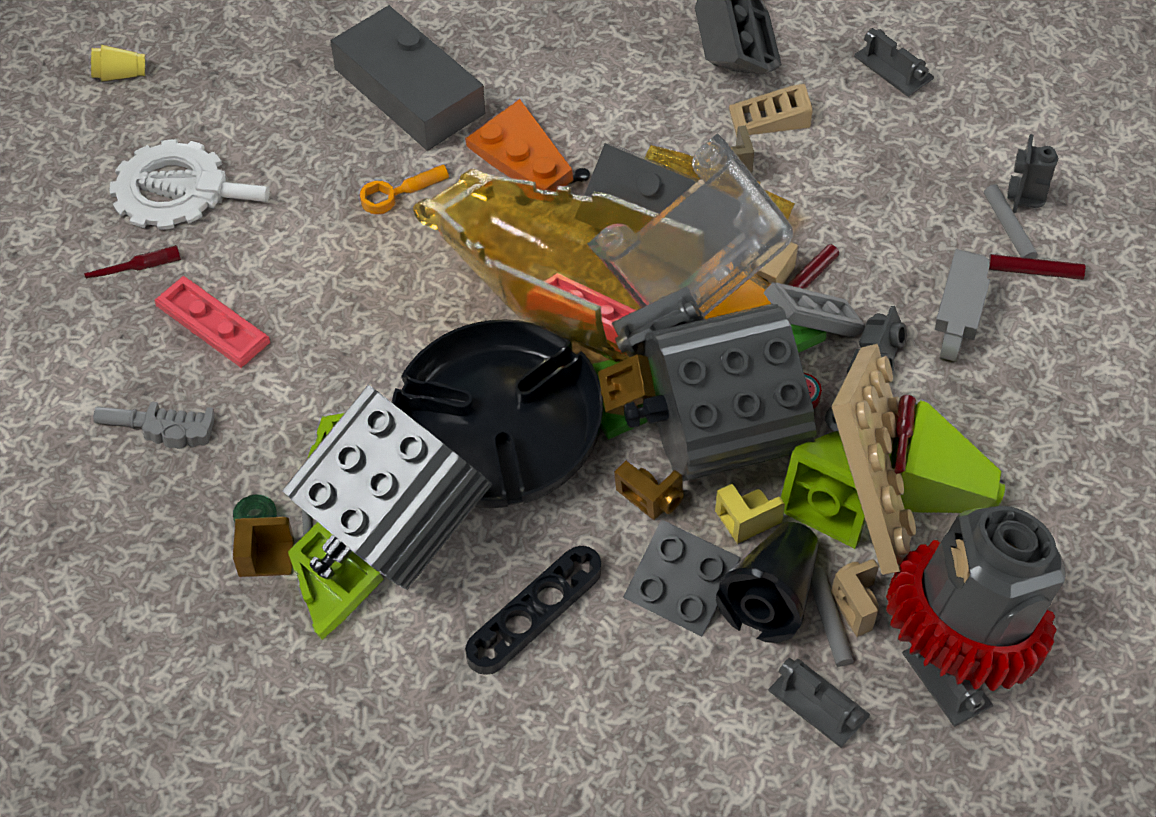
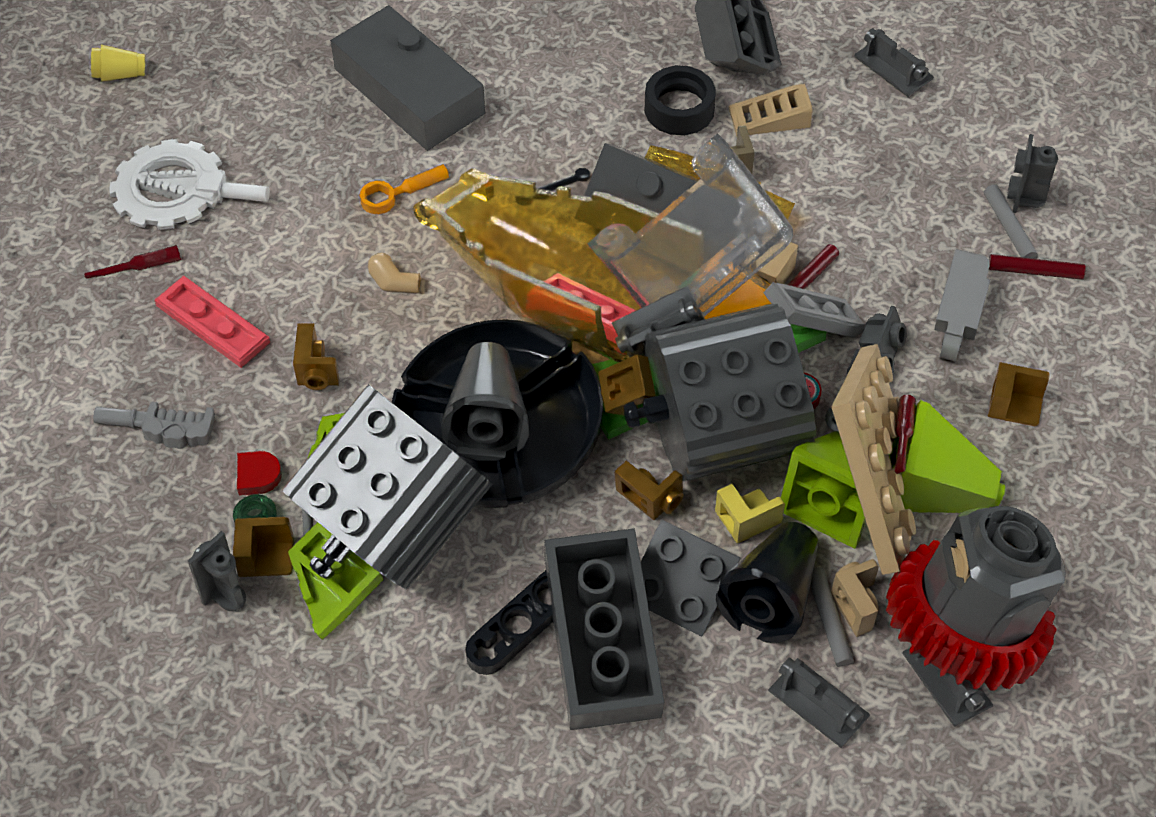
(216, 574): none -> dark grey hinge
(257, 472): none -> red tile
(310, 362): none -> pearl gold bracket
(388, 276): none -> tan arm
(486, 406): none -> dark grey cone
(521, 149): orange wing -> none
(603, 629): none -> dark grey brick
(677, 120): none -> black tyre
(1018, 394): none -> pearl gold panel

